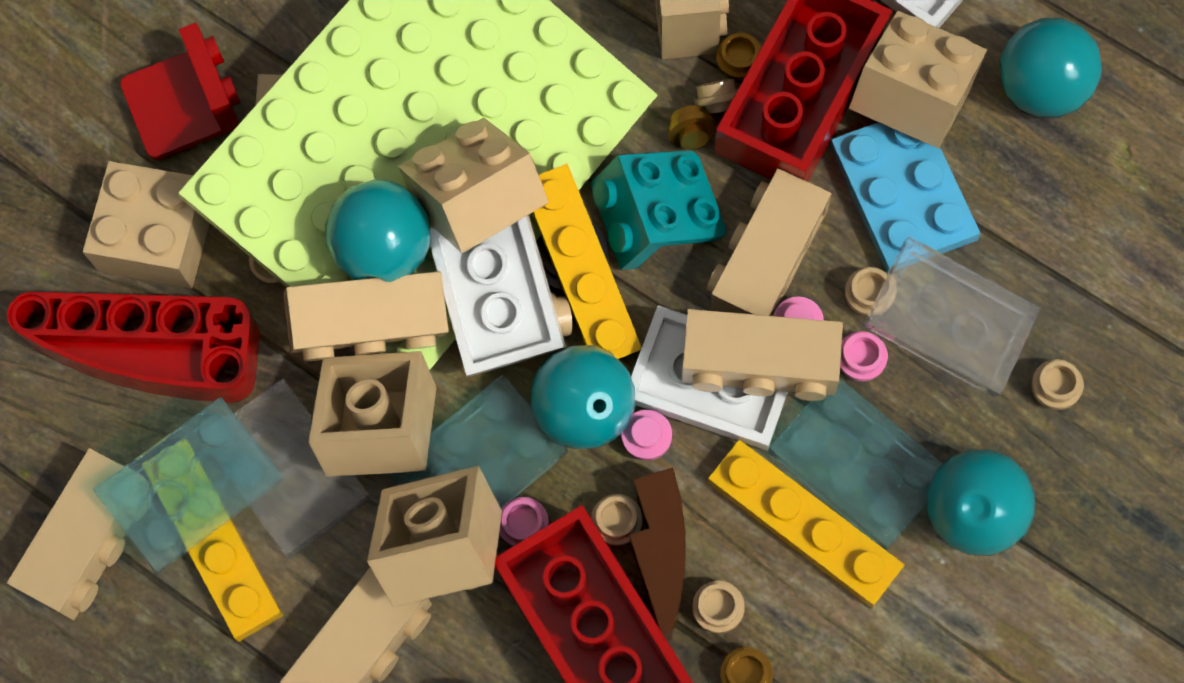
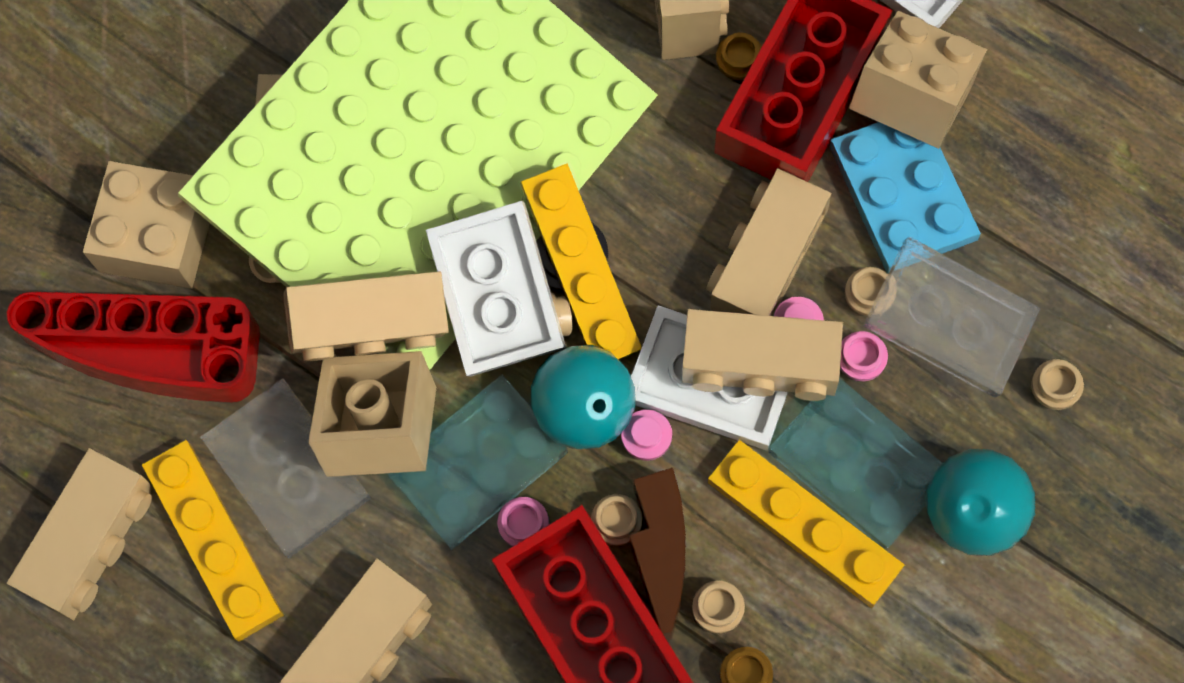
(182, 97): red bracket -> none
(188, 485): clear light blue plate -> none
(378, 231): teal piece -> none
(435, 536): tan brick -> none
(474, 183): tan brick -> none
(655, 203): teal bracket -> none
(691, 127): pearl gold plate -> none
(716, 95): tan plate -> none
(1050, 67): teal piece -> none

